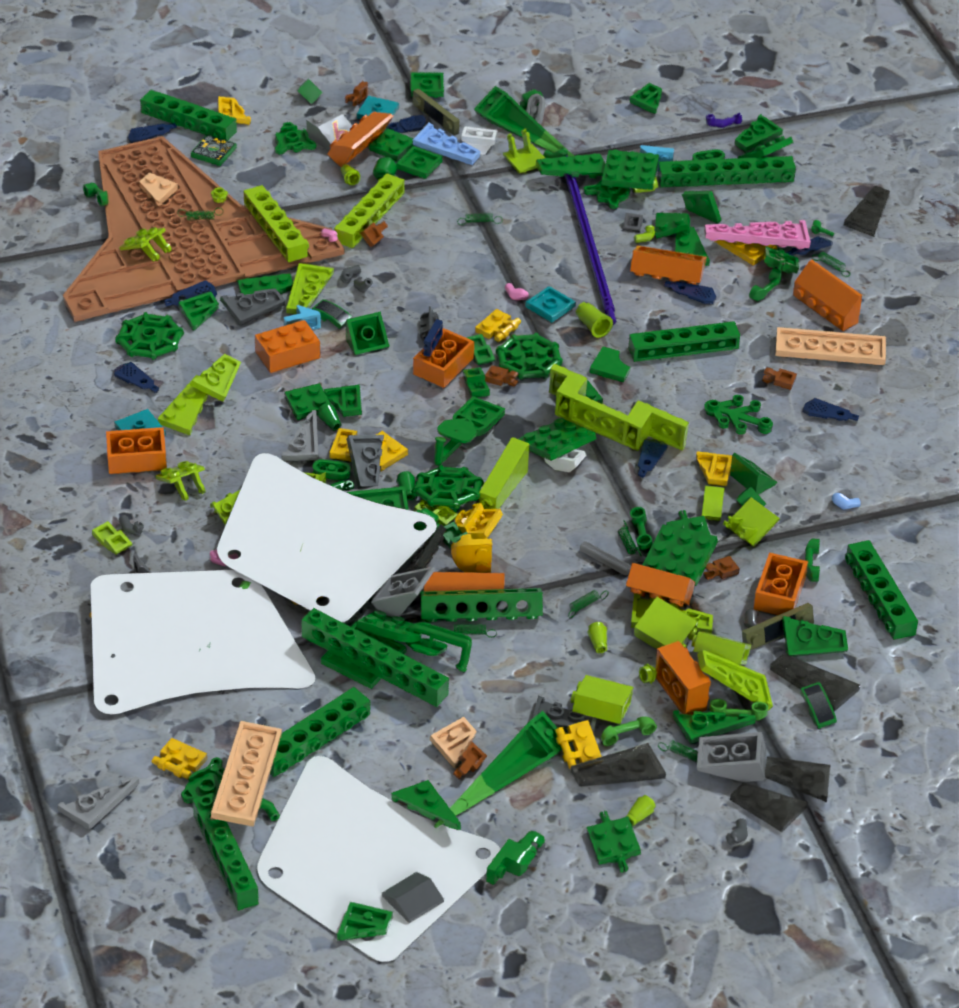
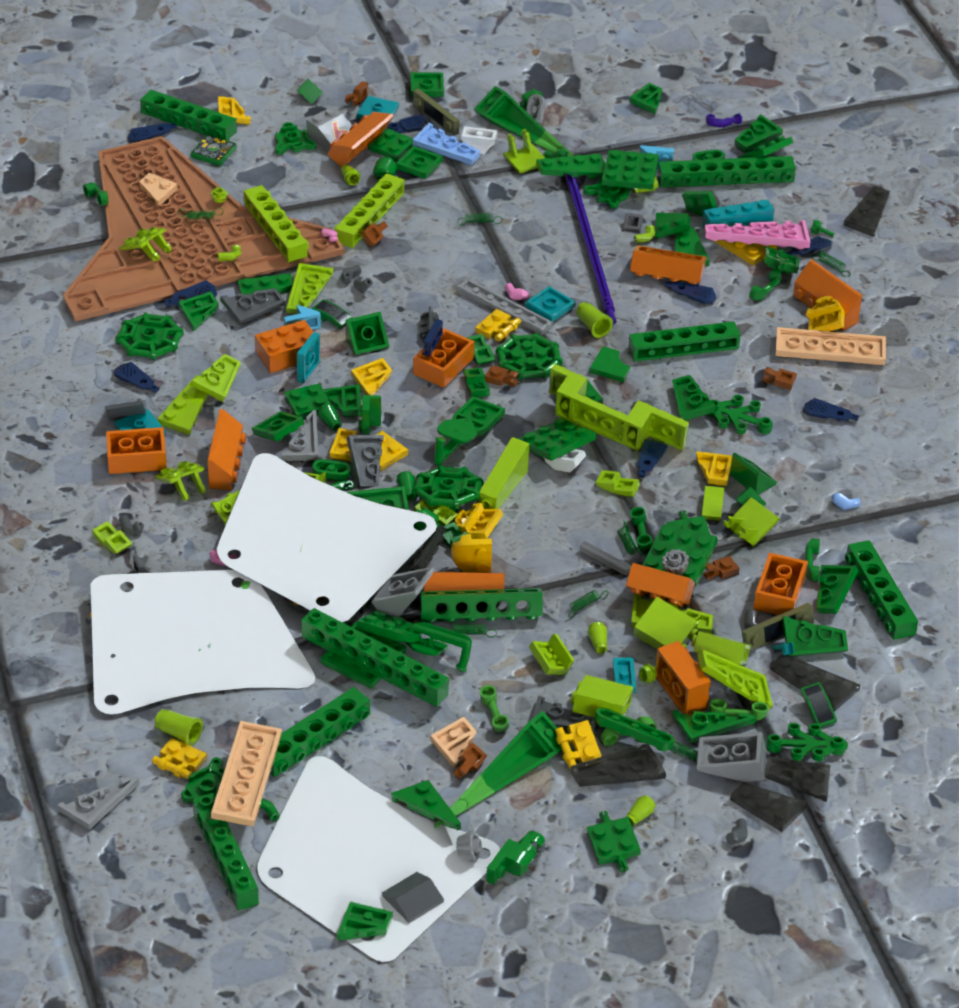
(126, 409): none -> dark grey slope
(180, 726): none -> lime plant
(225, 452): none -> orange slope
(230, 256): none -> lime arm
(278, 426): none -> green plate
(308, 357): none -> teal plate
(370, 413): none -> green bracket
(372, 375): none -> yellow wing
(469, 846): none -> light grey piece
(489, 698): none -> bright green bar
(495, 301): none -> light grey tile
(552, 655): none -> lime bracket
(614, 483): none -> lime slope
(624, 672): none -> teal plate
(627, 726): none -> green plate
(675, 561): none -> light grey piece
(691, 399): none -> green wing
(741, 213): none -> teal brick
(787, 649): none -> teal hand
(826, 315): none -> yellow slope
(830, 745): none -> green plant
(834, 587): none -> green wing

